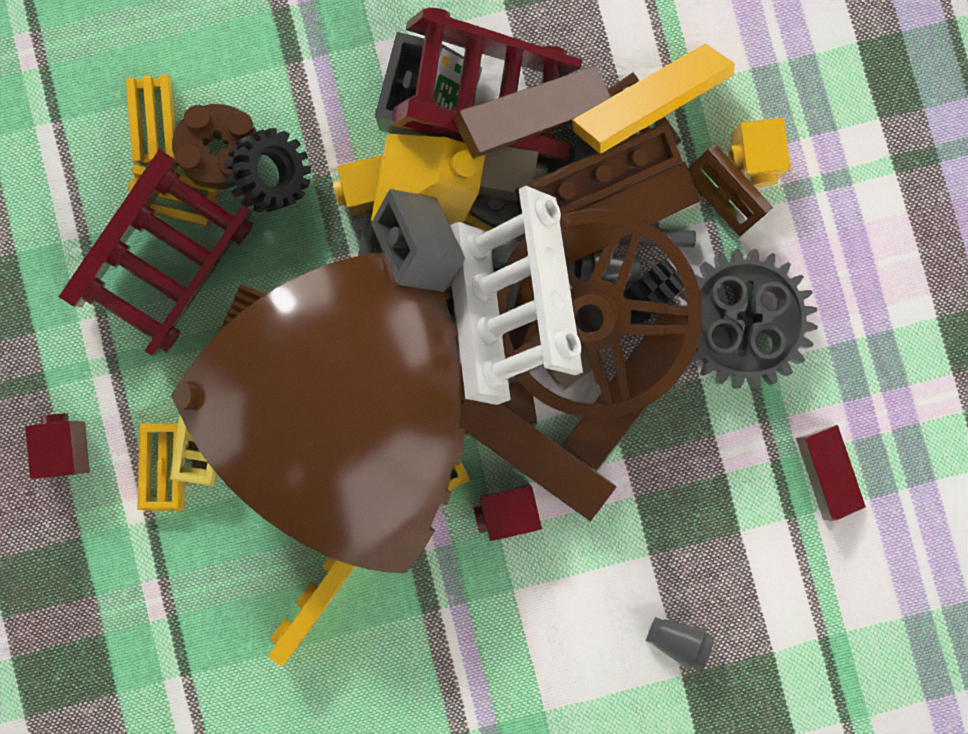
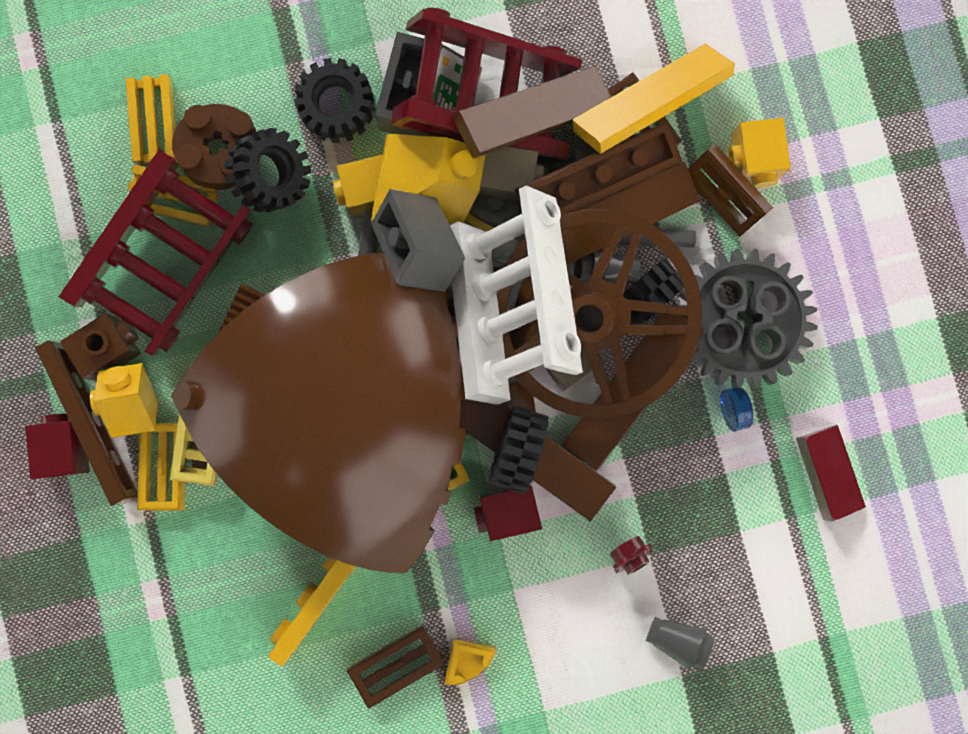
(88, 427): none -> reddish brown tile
(101, 345): none -> reddish brown brick
(125, 400): none -> yellow brick
(329, 76): none -> black tyre
(428, 646): none -> reddish brown tile
(467, 661): none -> yellow tile
(519, 450): none -> black tyre
(631, 556): none -> dark red plate
(736, 408): none -> clear blue tile

